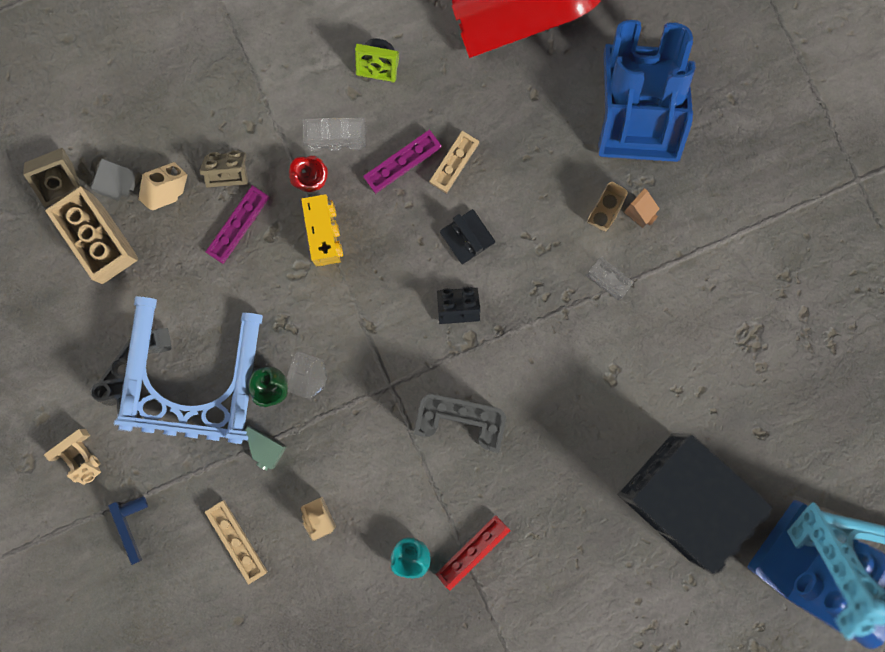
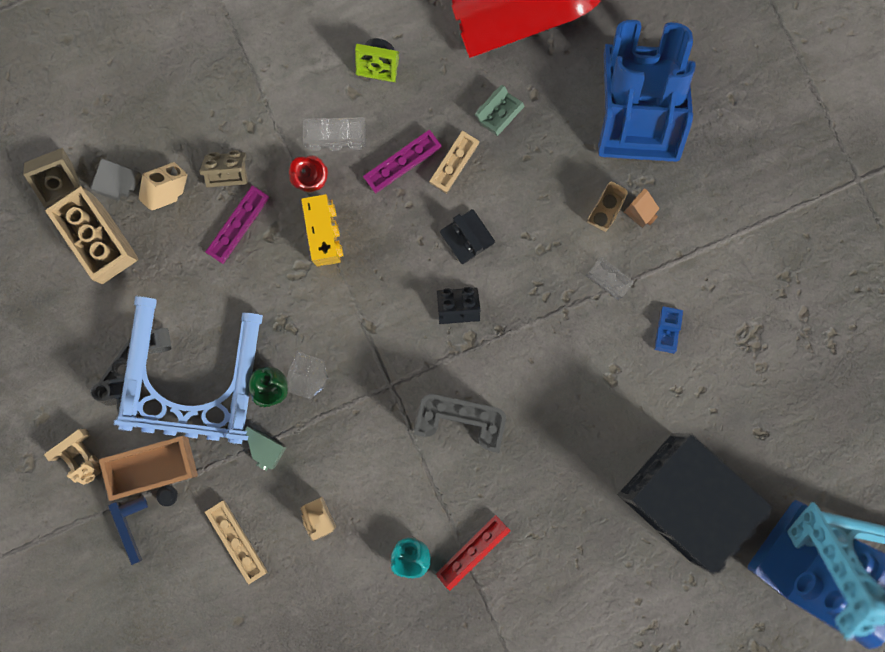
(148, 467): none -> medium nougat piece
(167, 495): none -> black plate
(499, 110): none -> sand green bracket
(668, 330): none -> blue slope

